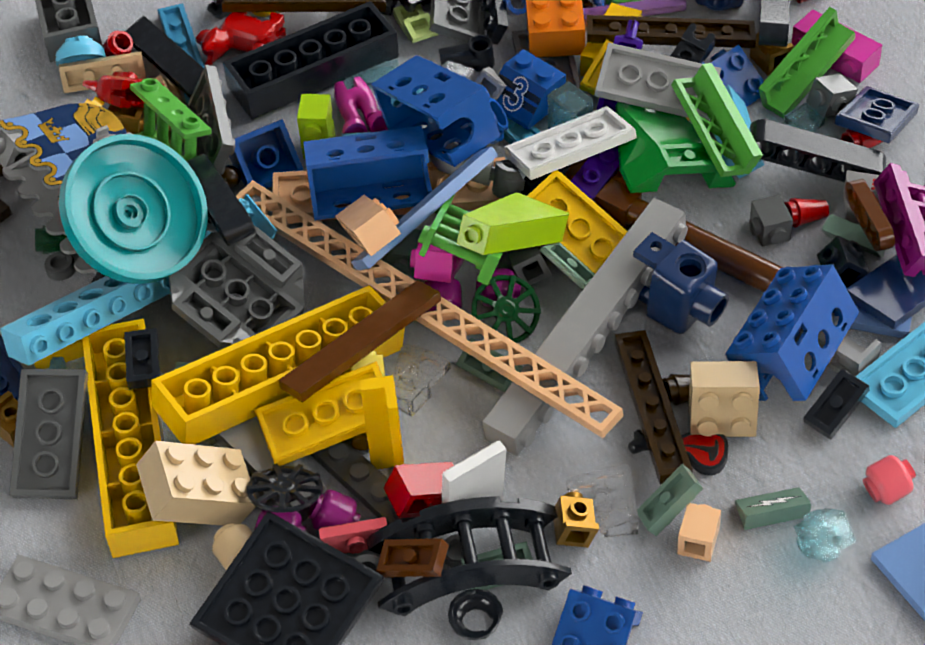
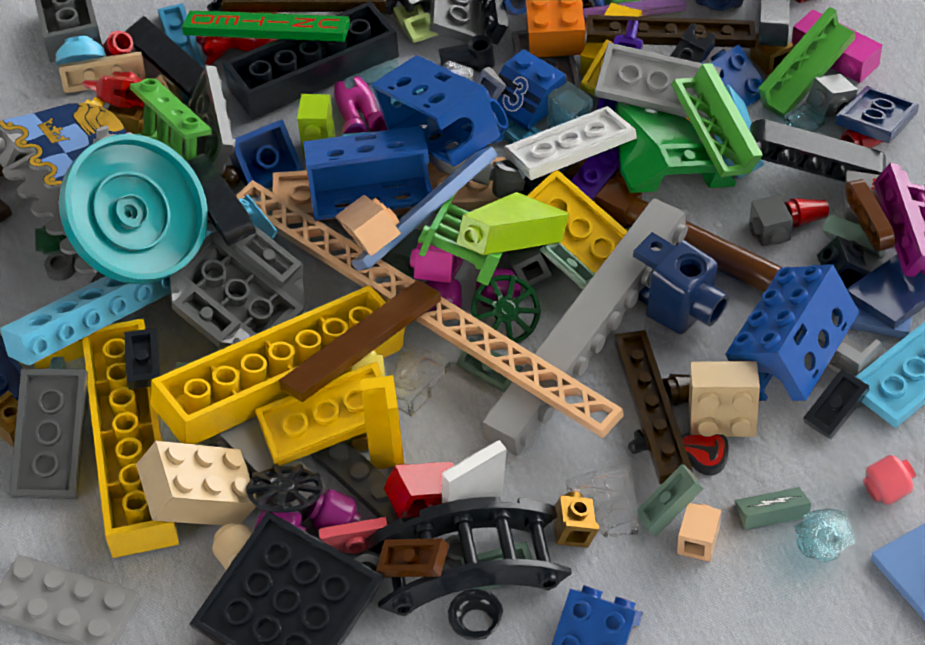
(266, 25): none -> green tile

